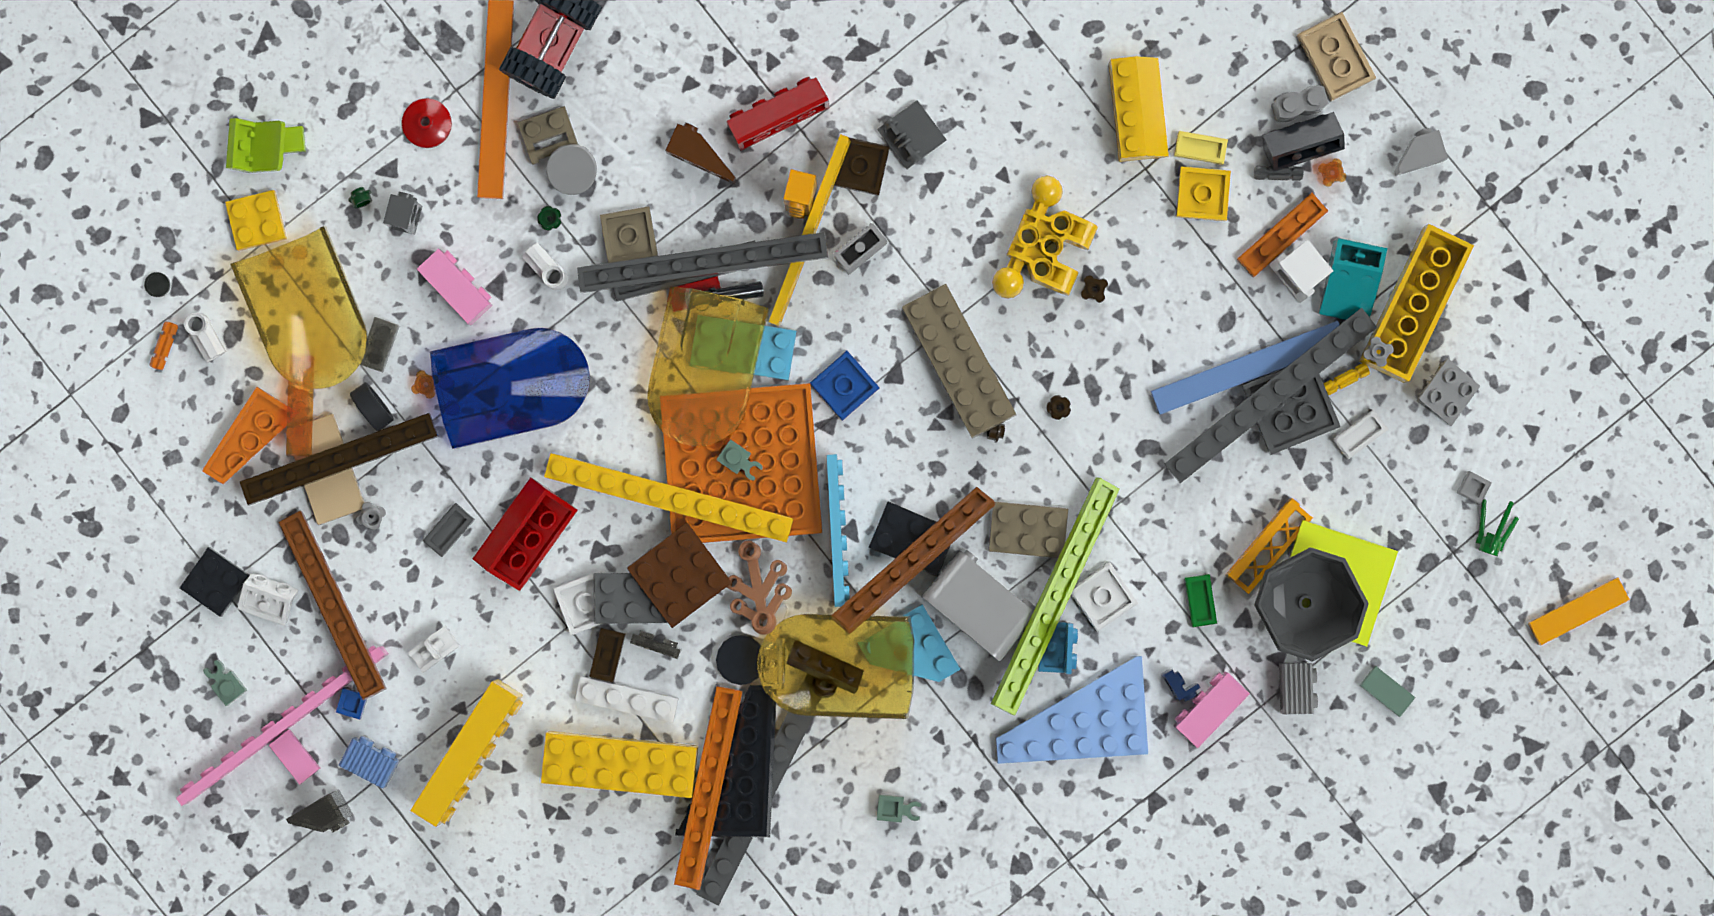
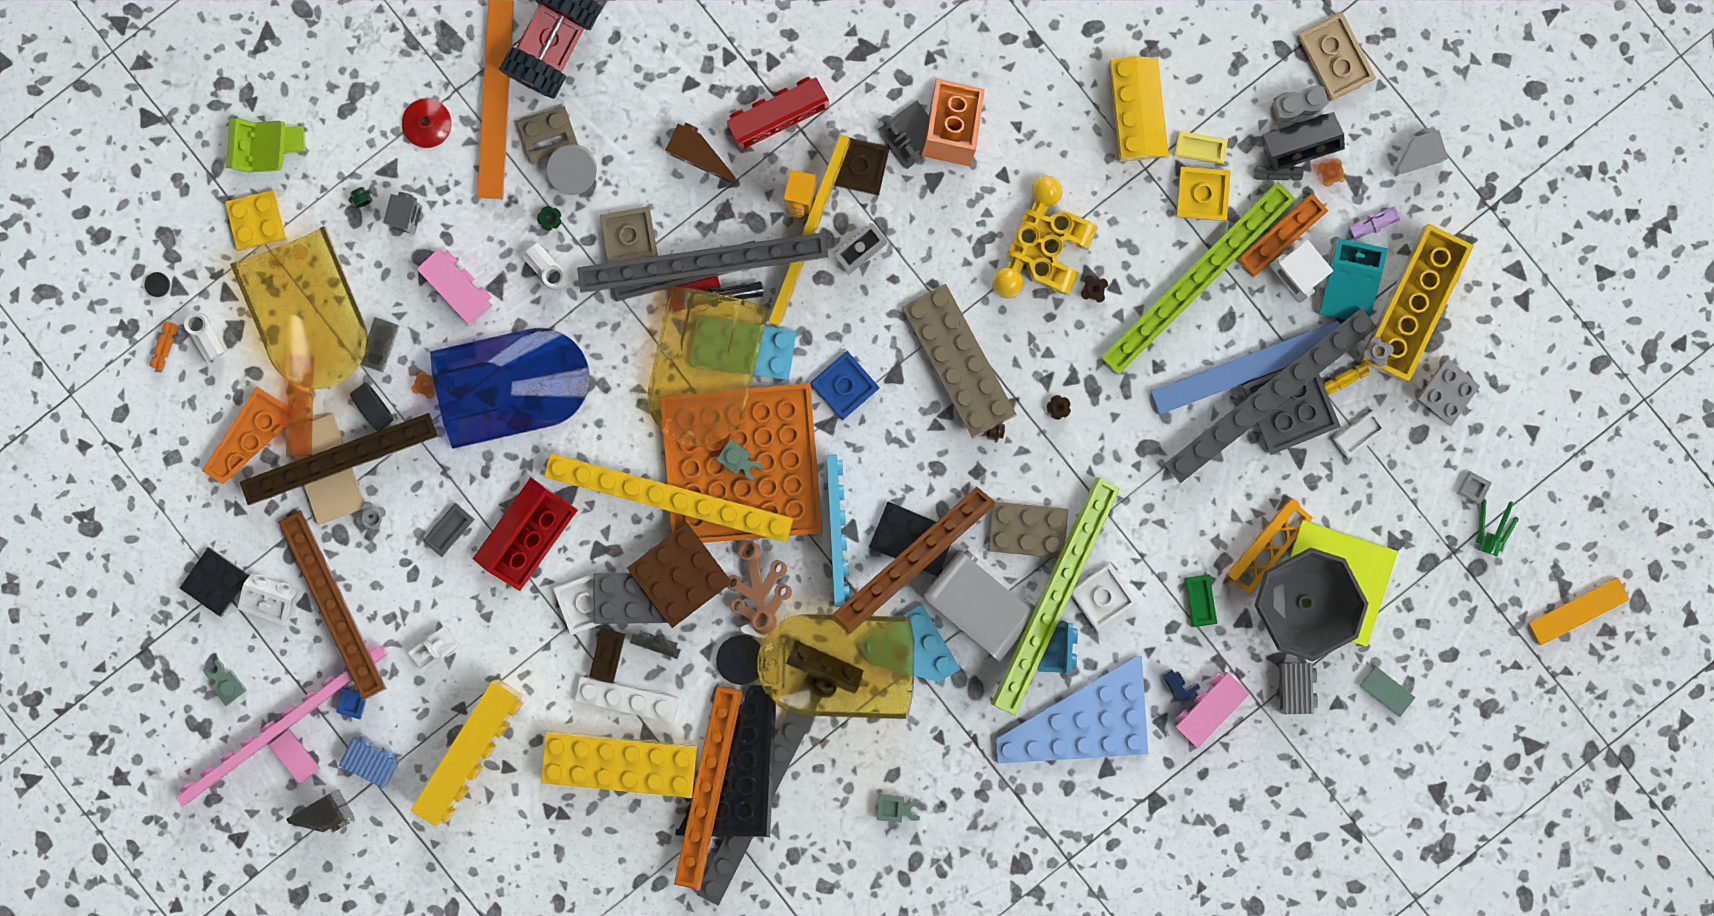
(953, 122): none -> orange slope
(1198, 278): none -> lime plate
(1373, 223): none -> lavender pin

